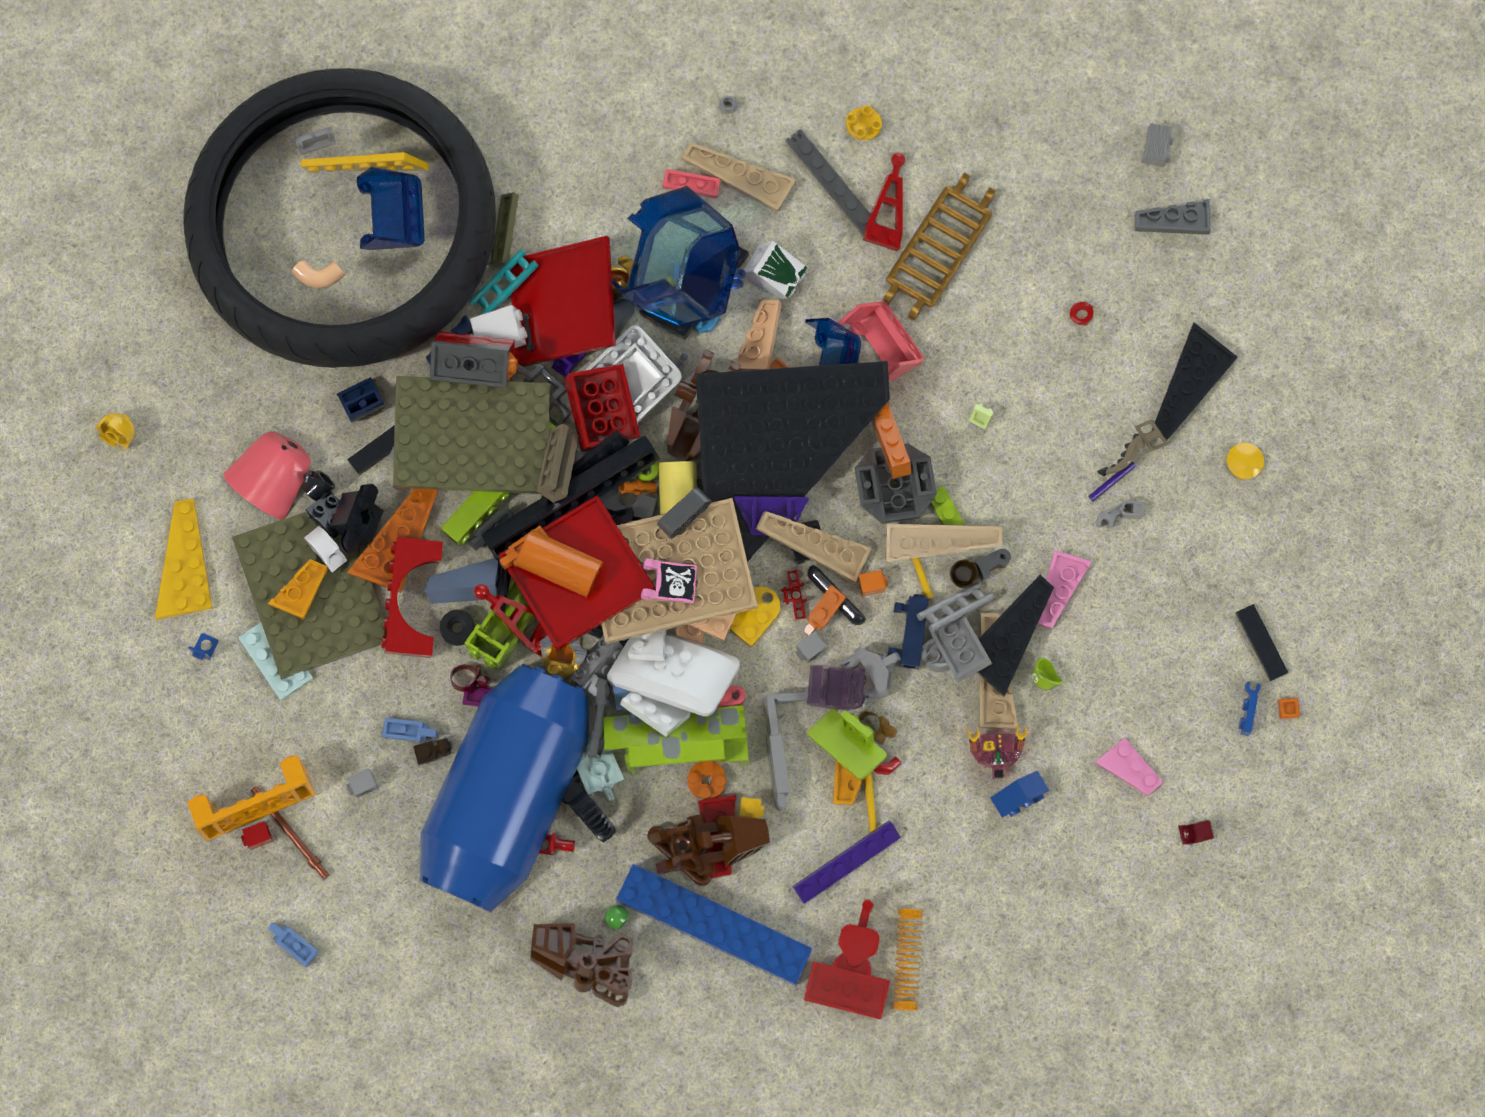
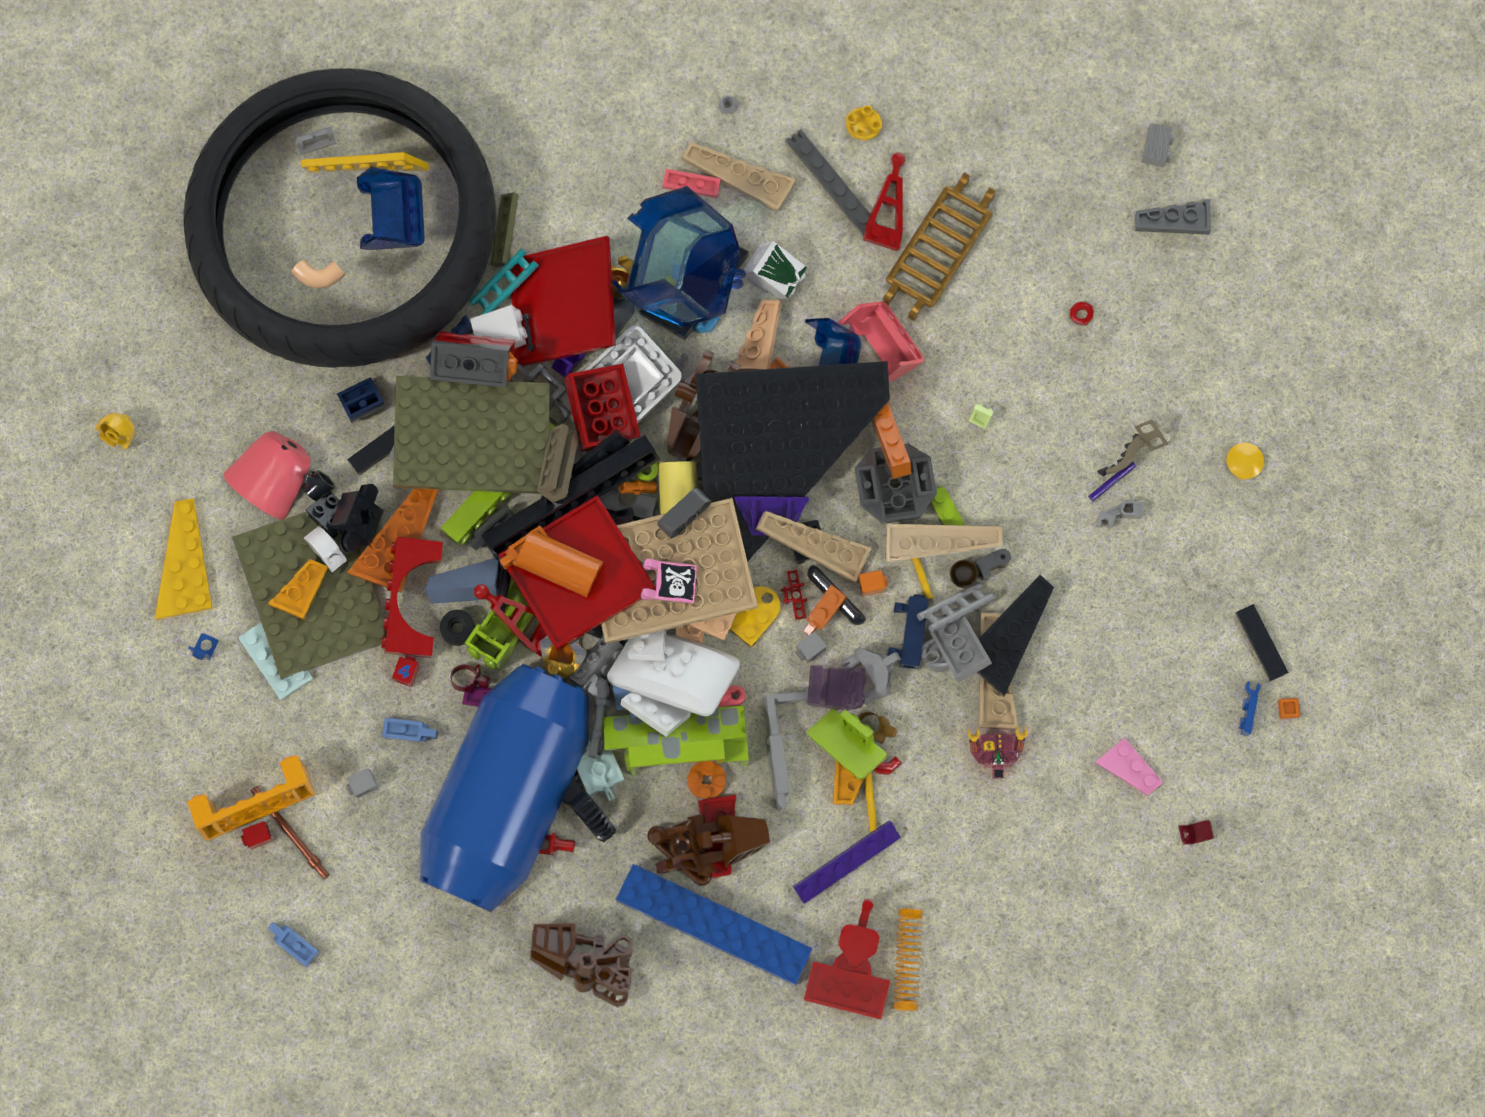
(406, 670): none -> red brick
(427, 752): dark brown plate -> none
(616, 917): bright green piece -> none
(751, 808): yellow brick -> none
(1020, 793): blue brick -> none
(1045, 675): lime helmet -> none
(1064, 576): bright pink wing -> none
(1197, 371): black wing -> none

